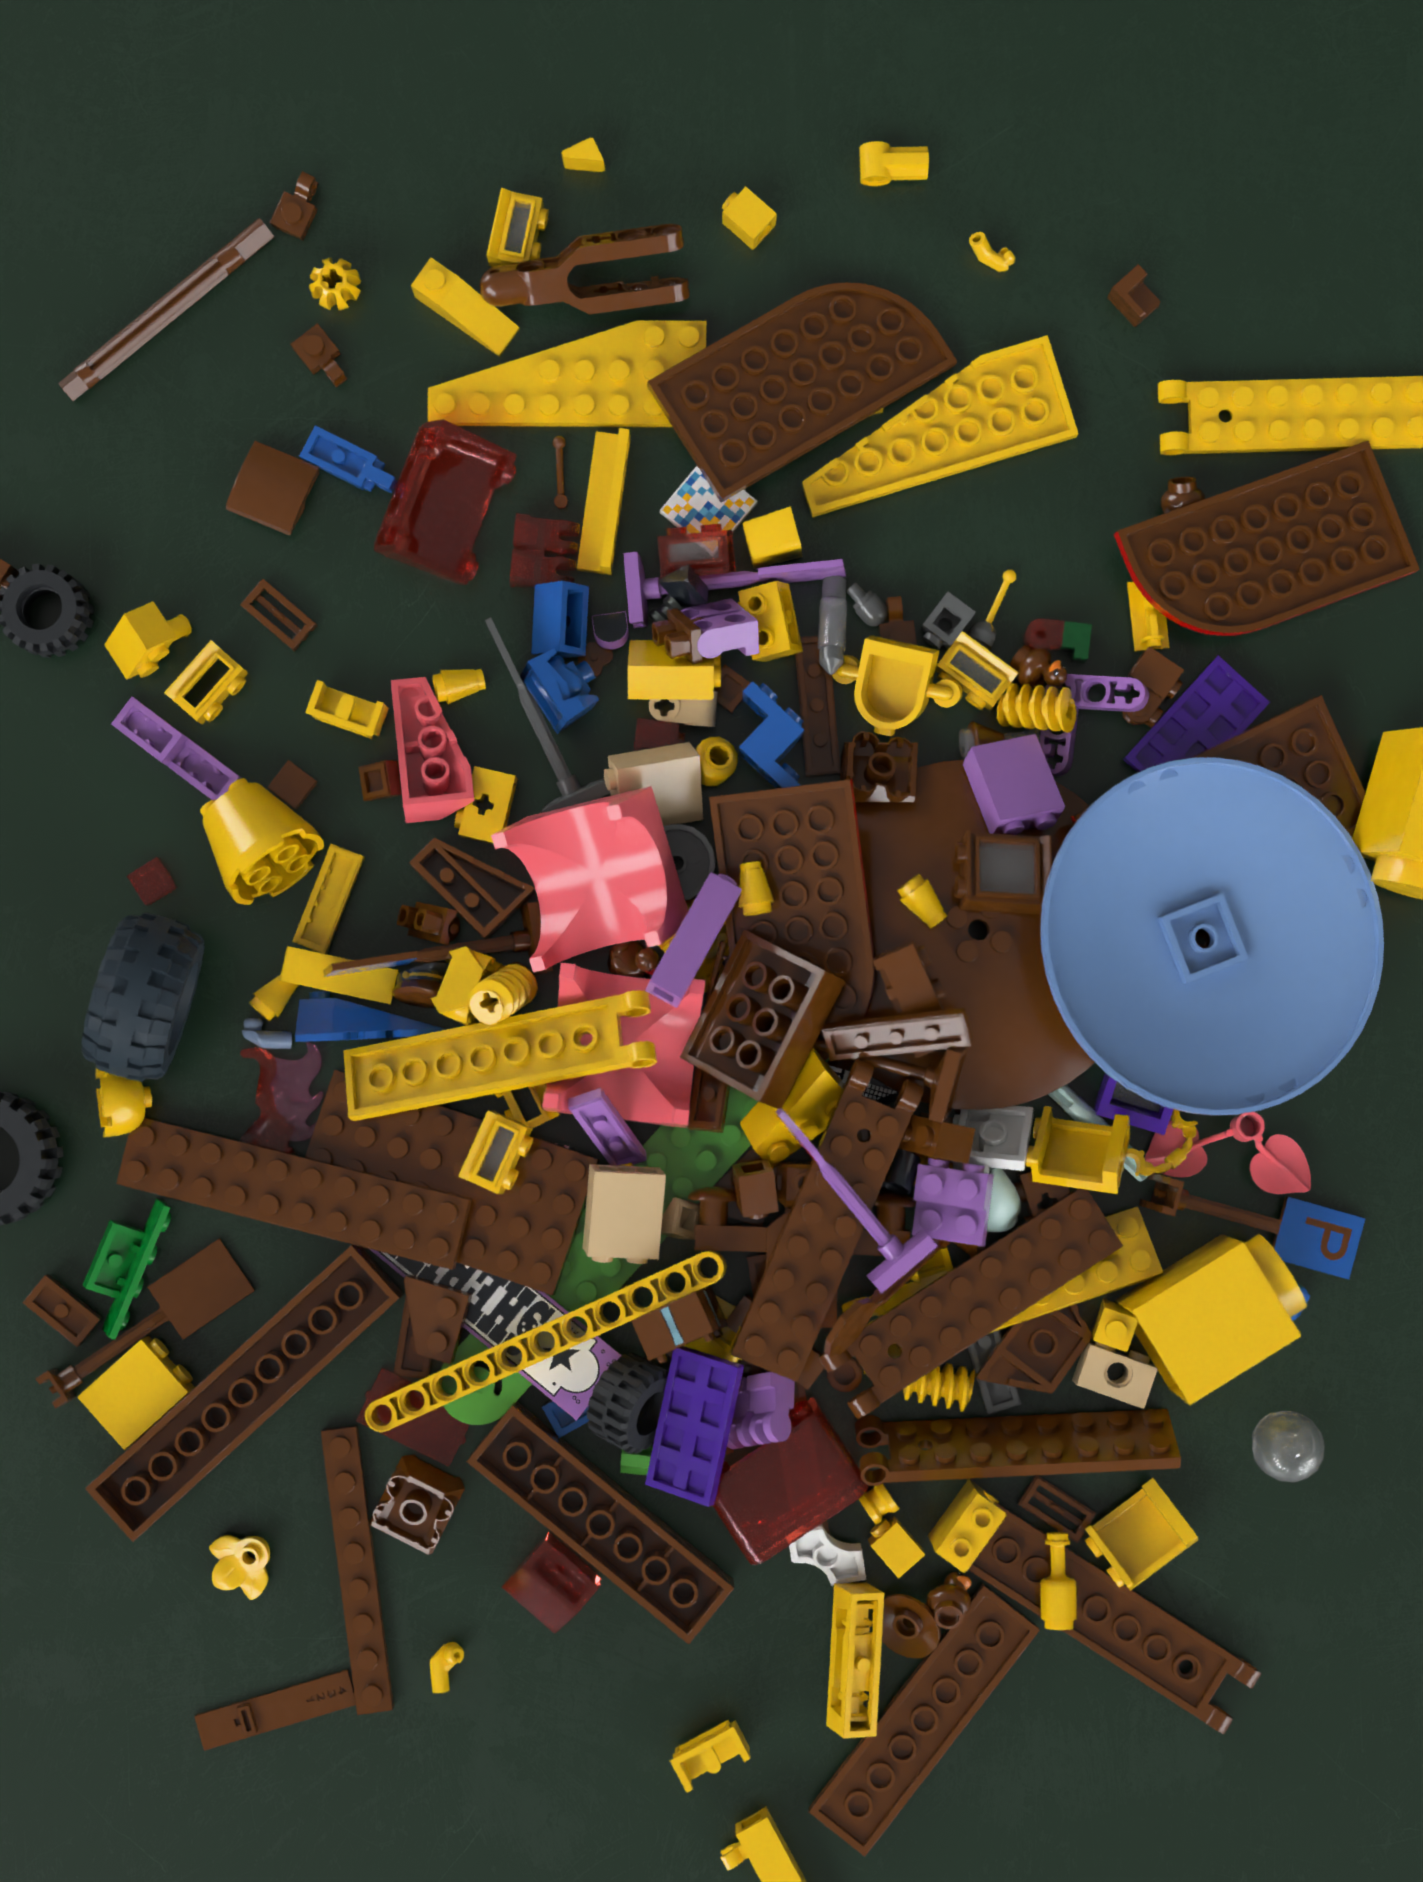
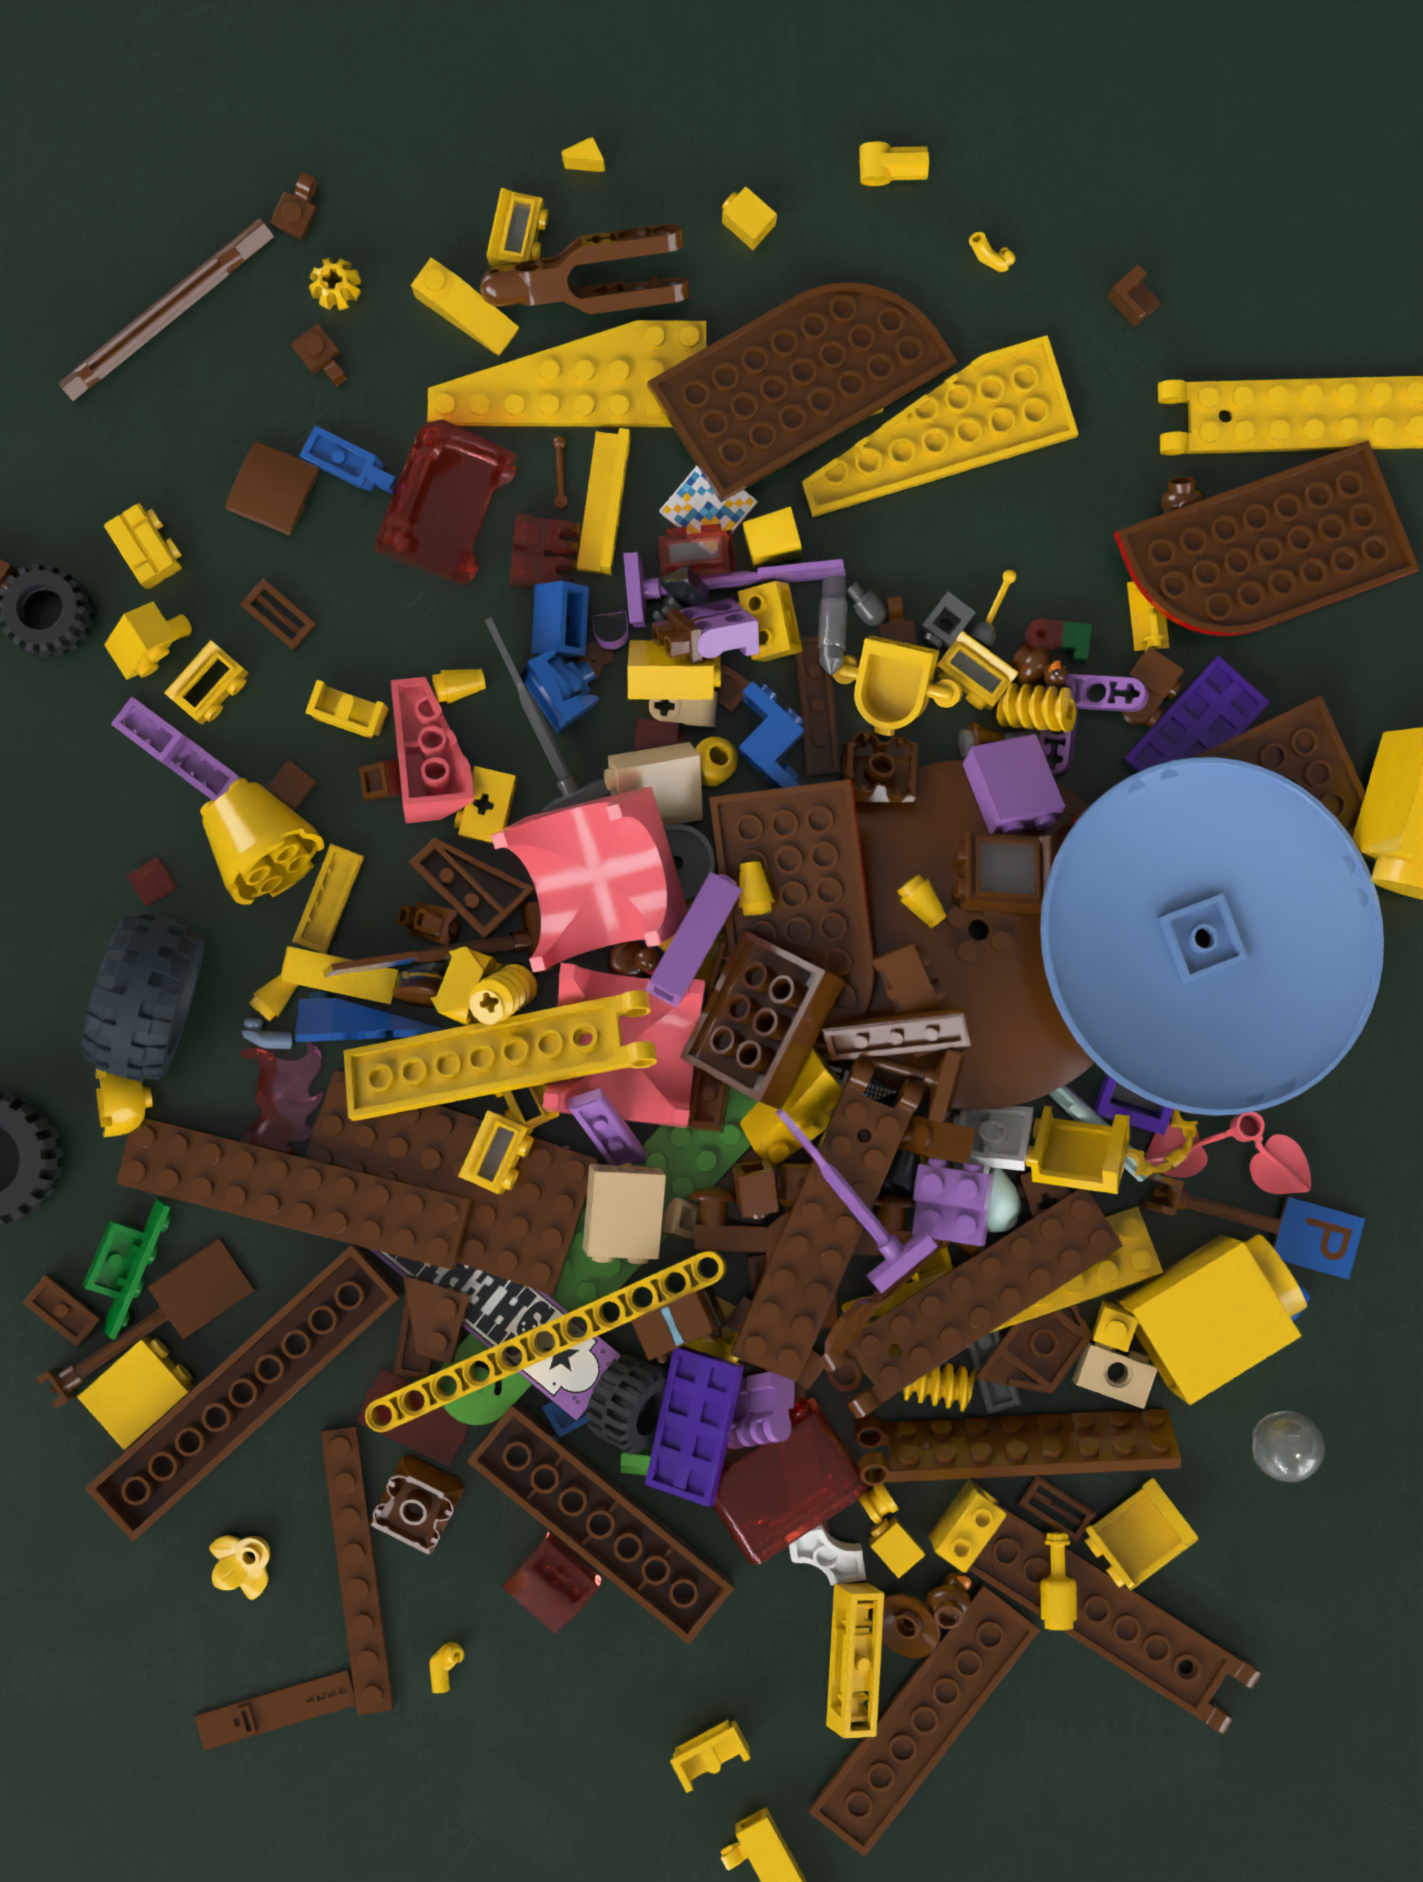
(144, 546): none -> yellow brick

